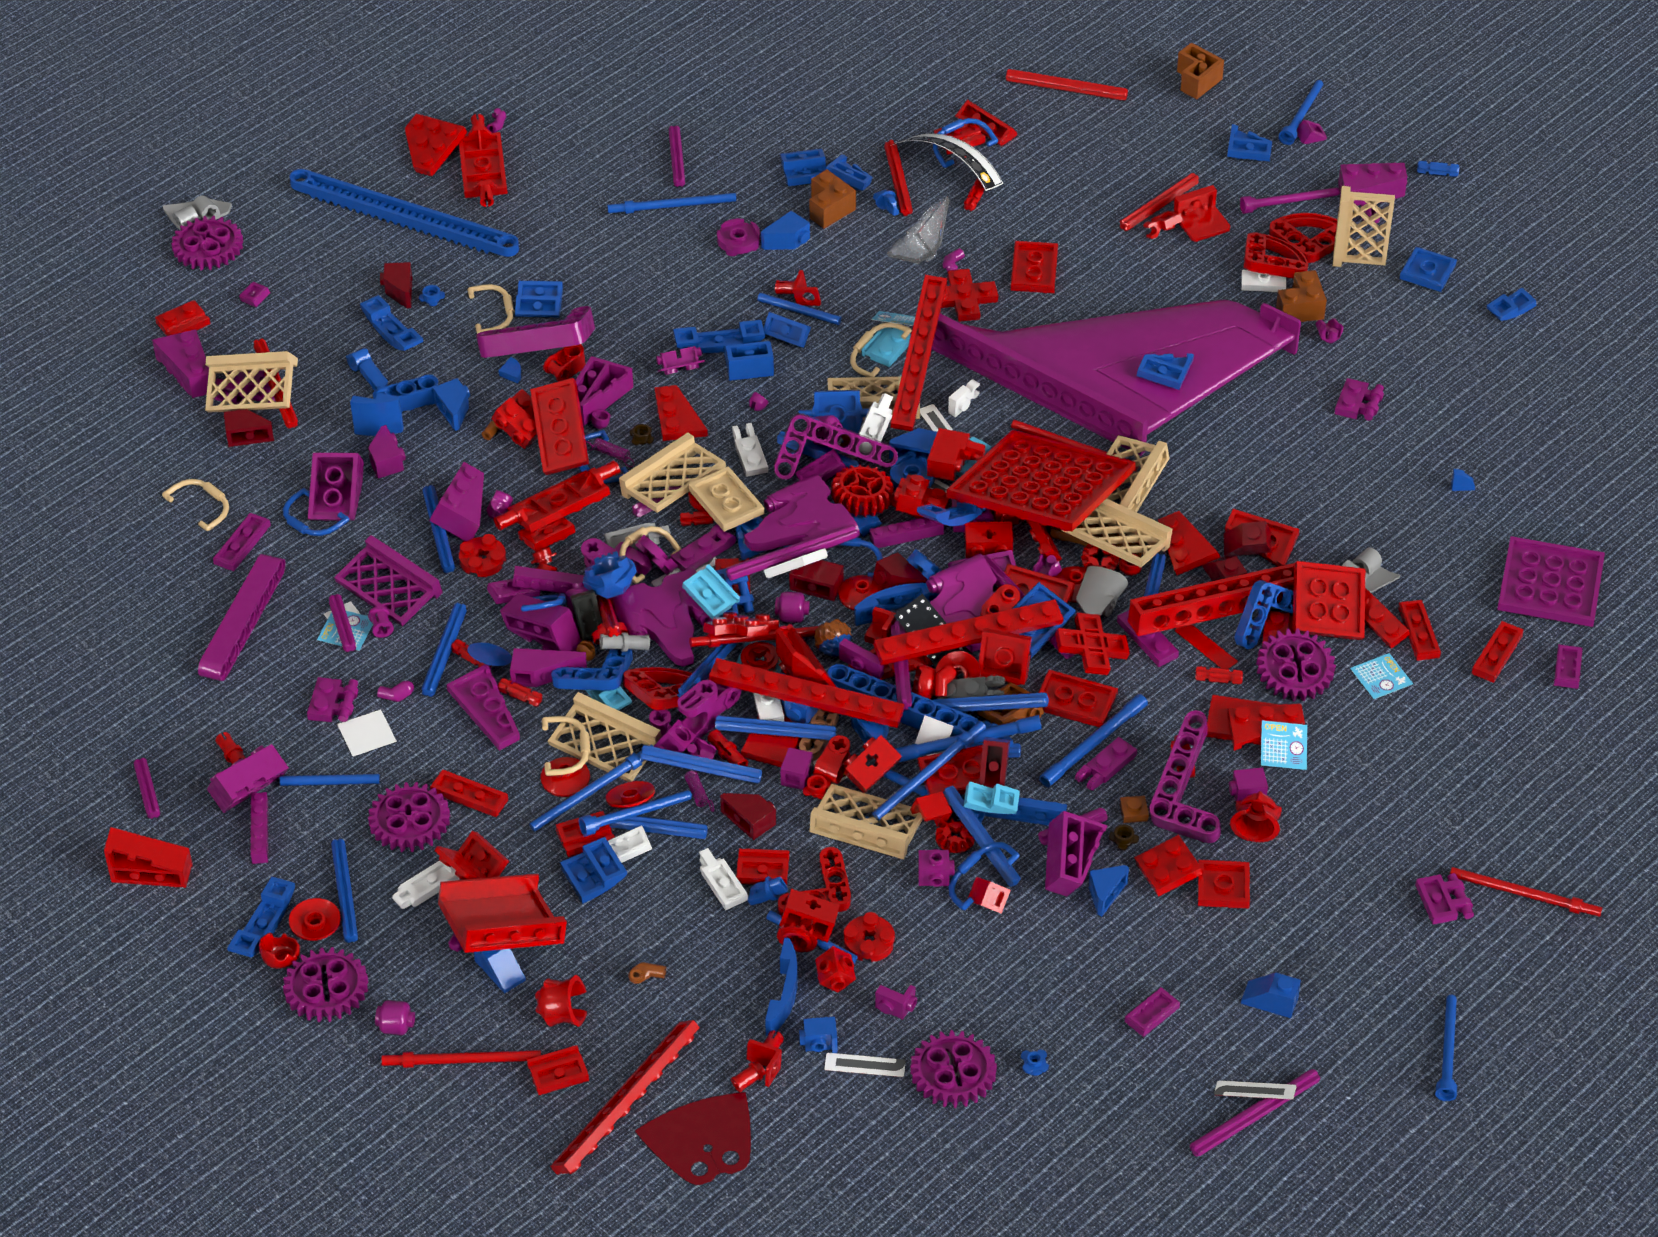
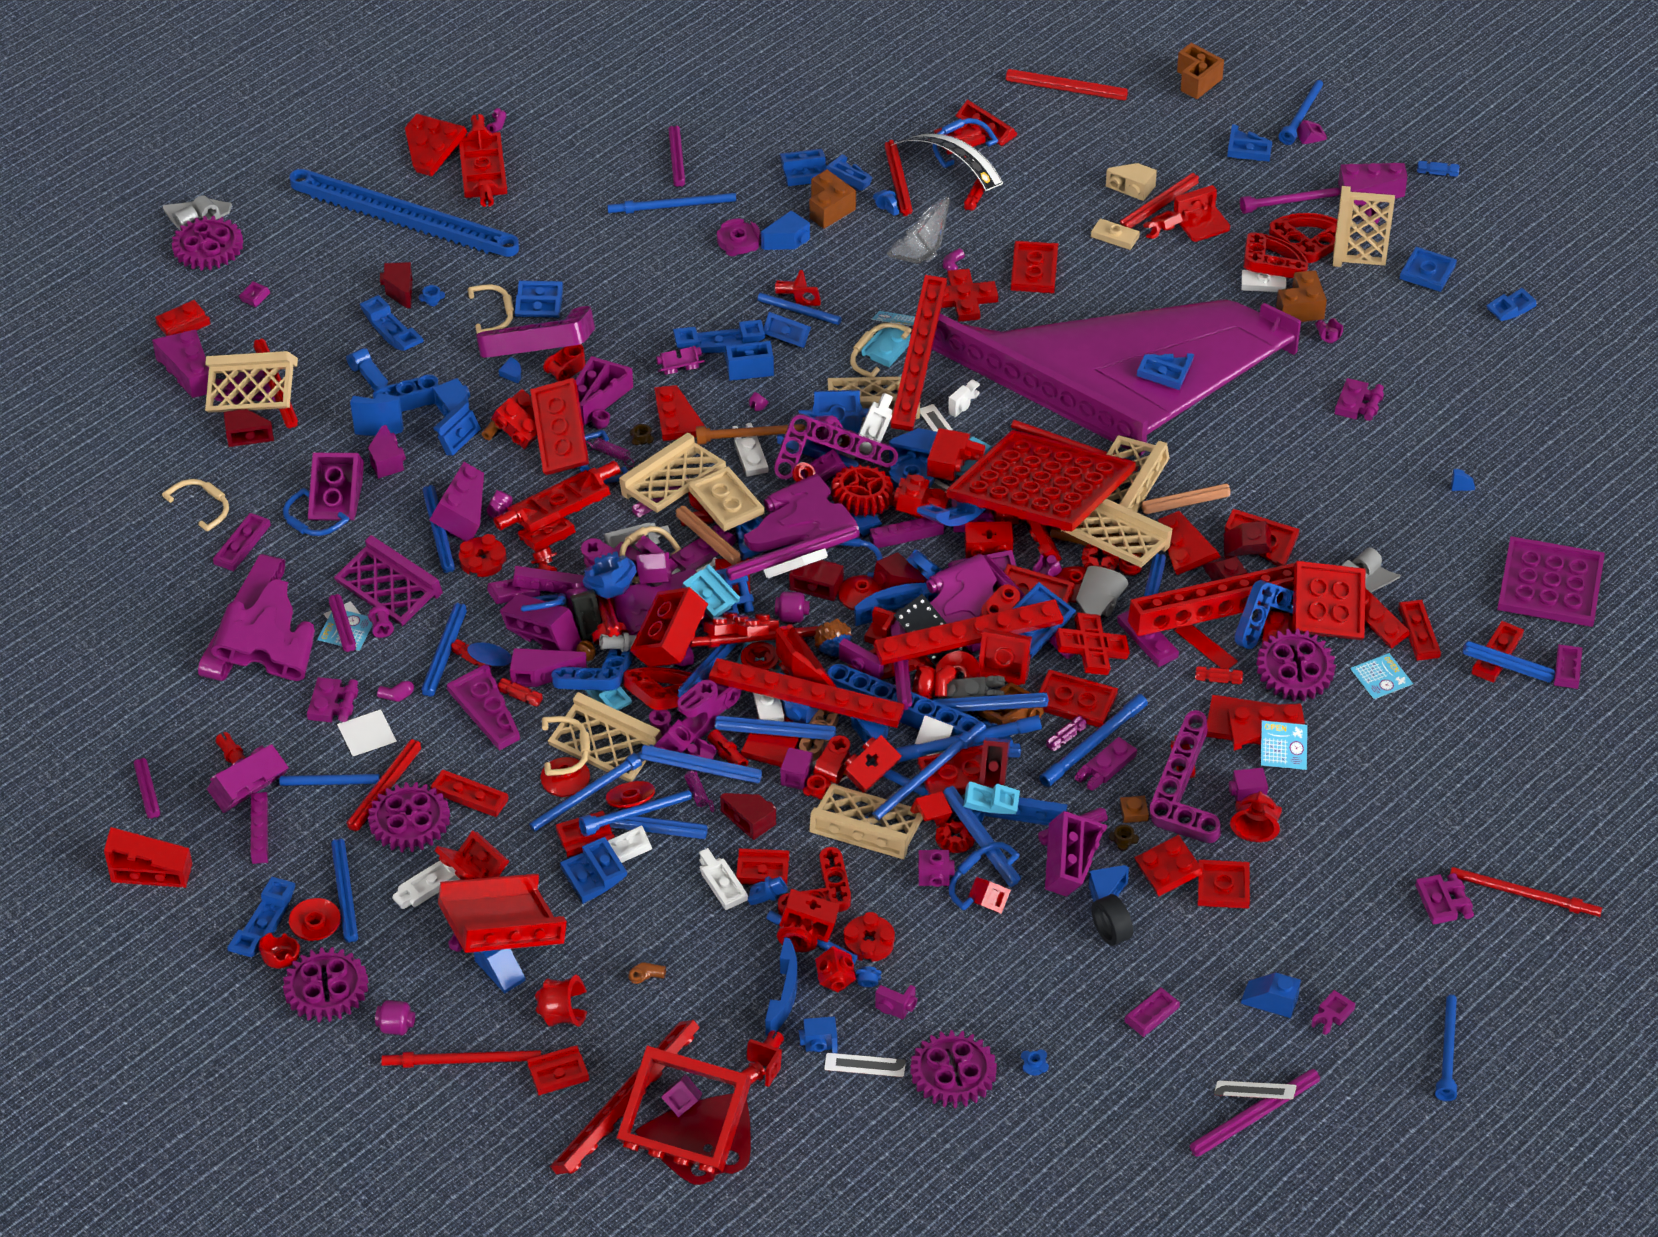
(265, 635): none -> magenta rock
(386, 781): none -> red axle
(457, 428): none -> blue plate
(654, 567): none -> magenta piece
(669, 627): none -> red brick
(681, 1095): none -> magenta panel
(681, 1156): none -> red window
(705, 434): none -> dark orange piece
(708, 535): none -> nougat axle
(806, 468): none -> red plate
(868, 976): none -> blue plate
(1066, 733): none -> magenta axle
(1112, 919): none -> black tyre
(1115, 234): none -> tan plate
(1132, 180): none -> tan slope
(1185, 498): none -> nougat axle
(1333, 1009): none -> magenta plate
(1508, 661): none -> blue axle

